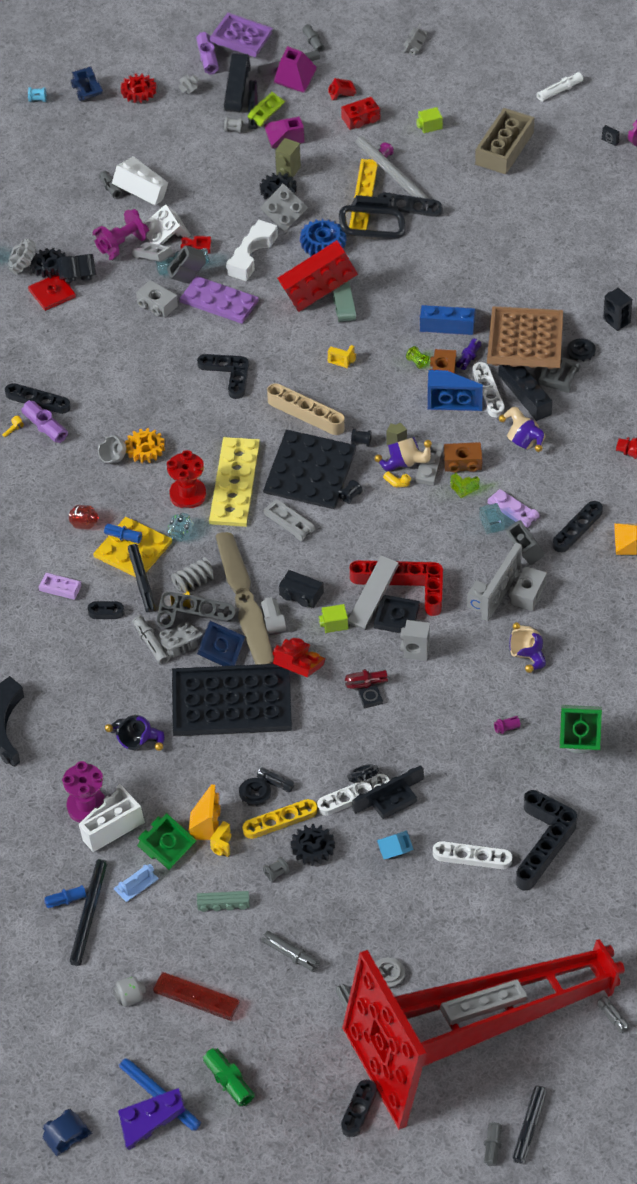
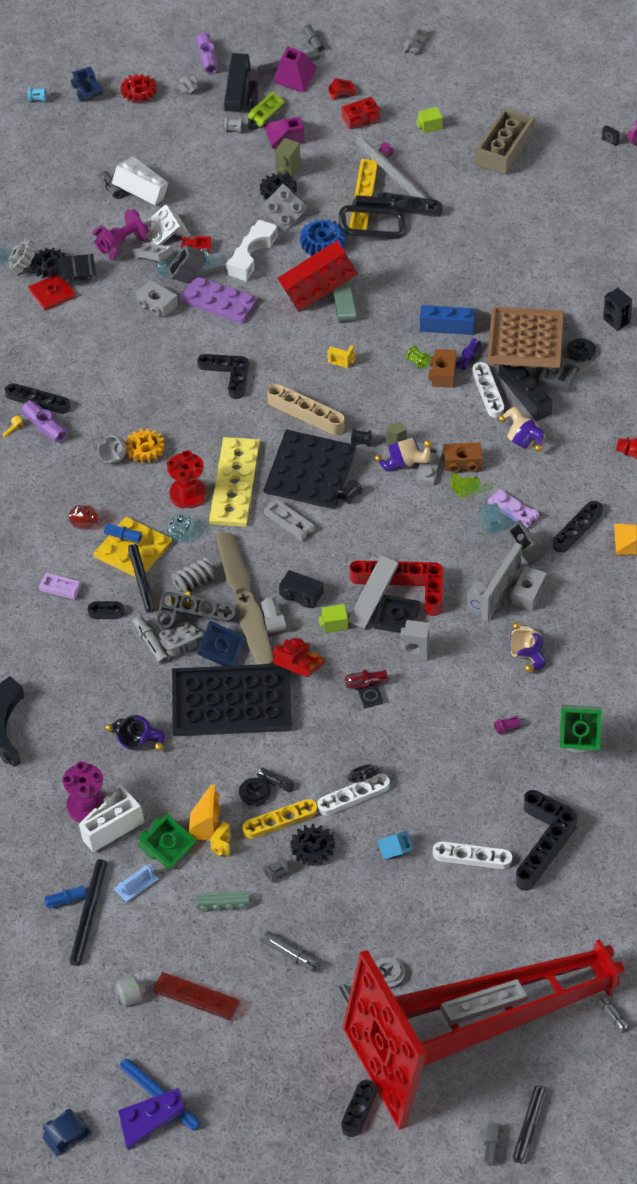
(228, 1076): green piece -> none
(241, 34): medium lavender plate -> none
(392, 795): black bracket -> none
(404, 481): yellow arm -> none
(453, 392): blue slope -> none
(564, 84): white pin -> none

